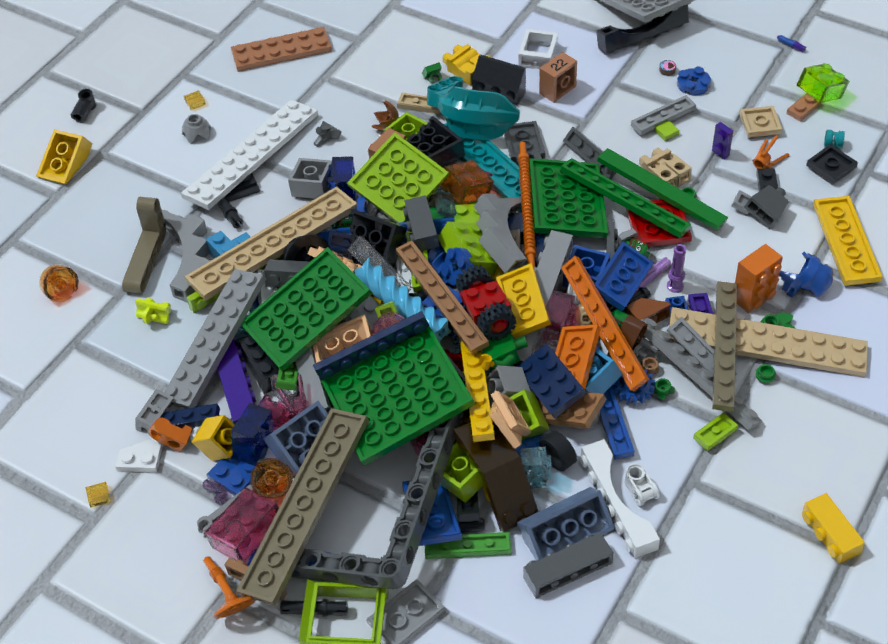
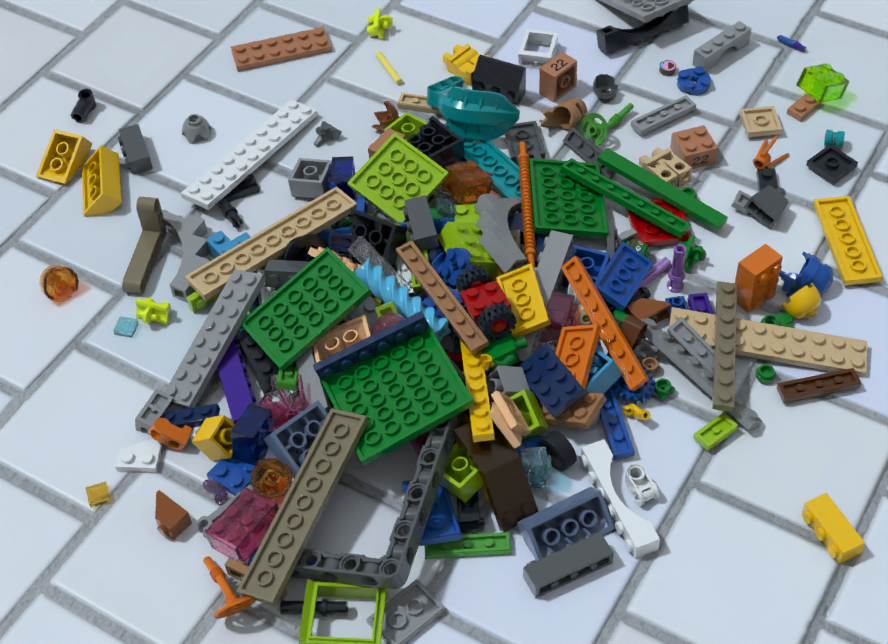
(101, 182): none -> yellow slope
(126, 327): none -> clear light blue tile
(134, 149): none -> dark grey brick
(170, 516): none -> dark orange slope
(194, 100): clear yellow tile -> none
(378, 24): none -> neon yellow hips
(389, 68): none -> light yellow bar
(432, 70): green tile -> none
(565, 114): none -> medium nougat piece
(595, 130): none -> bright green dish
(604, 86): none -> dark grey hair
(636, 412): none -> yellow arm
(666, 130): lime tile -> none
(693, 253): none -> green hips
(694, 147): none -> nougat brick
(708, 54): none -> light grey arch
(722, 140): dark purple plate -> none
(803, 302): none -> yellow cylinder
(818, 385): none -> reddish brown plate

